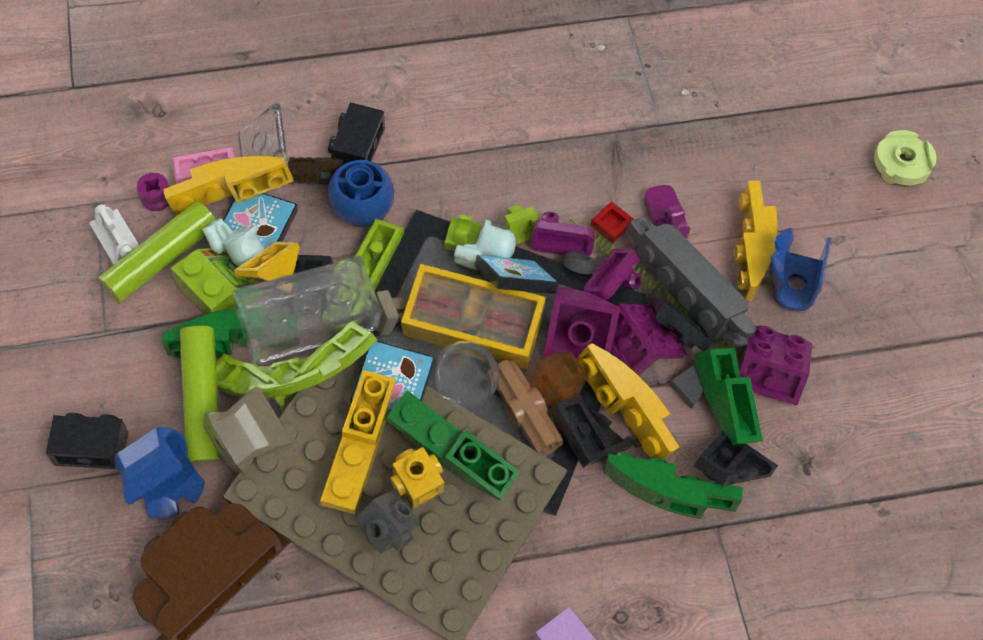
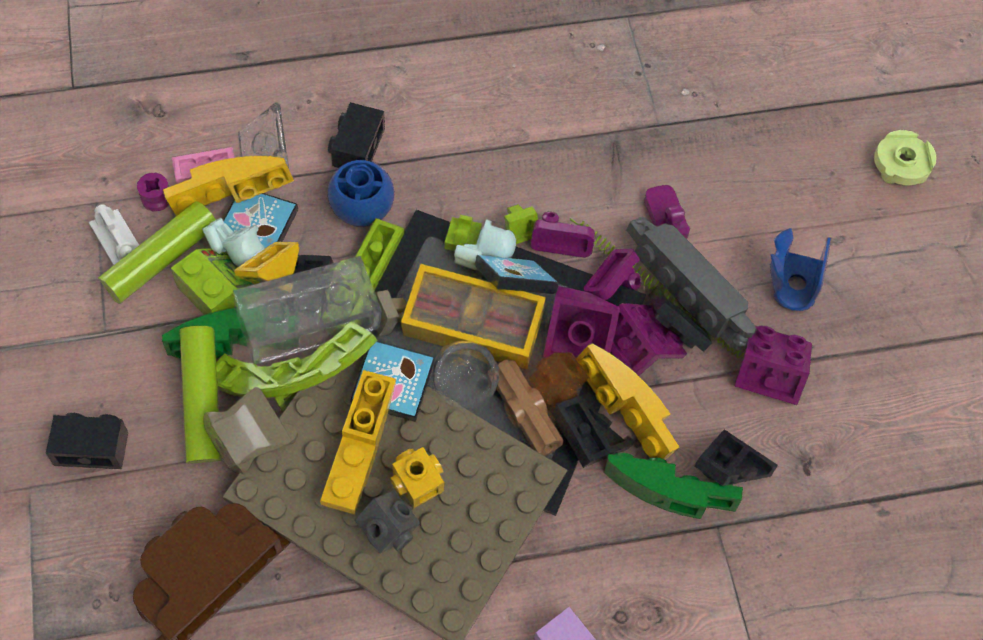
(159, 472): blue piece -> none
(313, 170): dark brown hinge -> none
(454, 449): green slope -> none
(579, 262): dark grey tile -> none
(611, 222): red plate -> none
(688, 386): dark grey tile -> none
(729, 395): green slope -> none
(757, 239): yellow slope -> none

